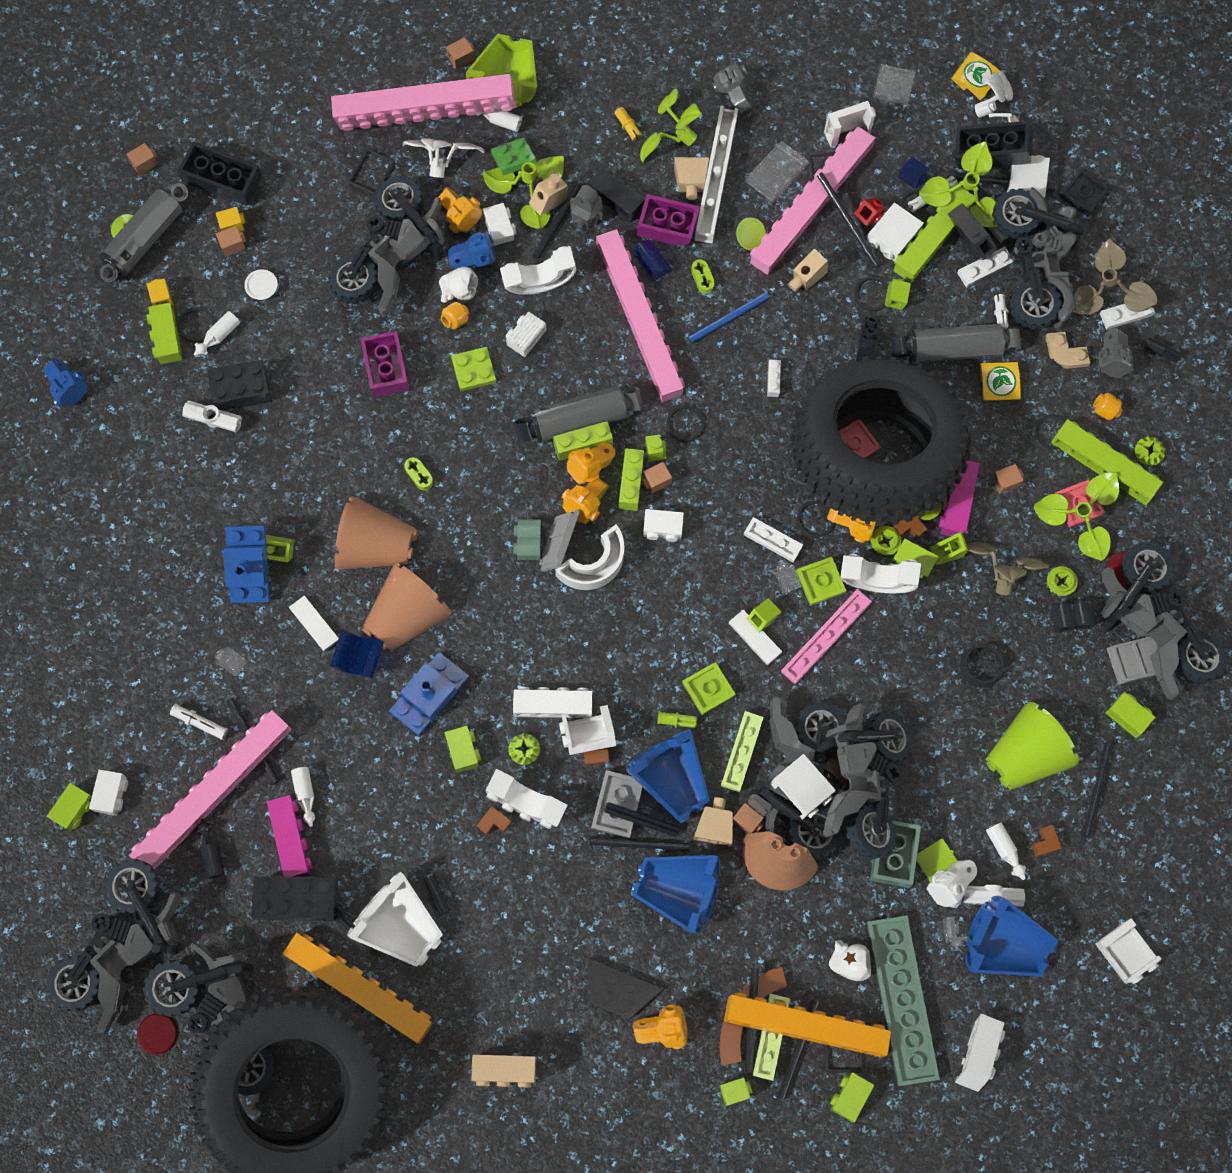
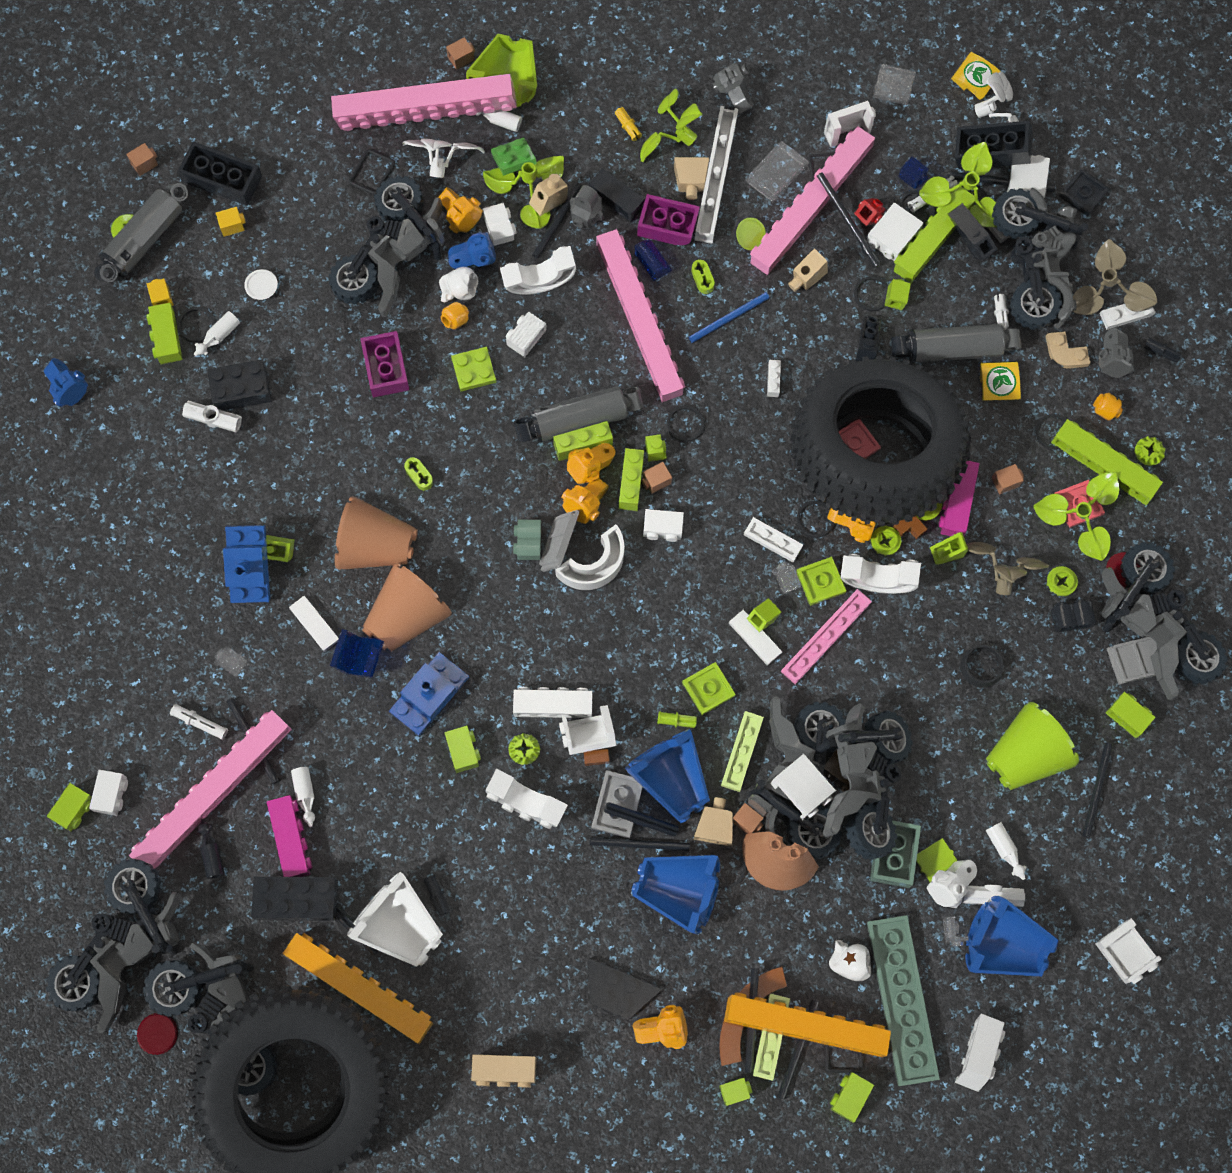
(231, 240): nougat brick -> none
(493, 818): dark orange piece -> none
(911, 551): lime brick -> none
(984, 268): white plate -> none
(1049, 842): dark orange piece -> none

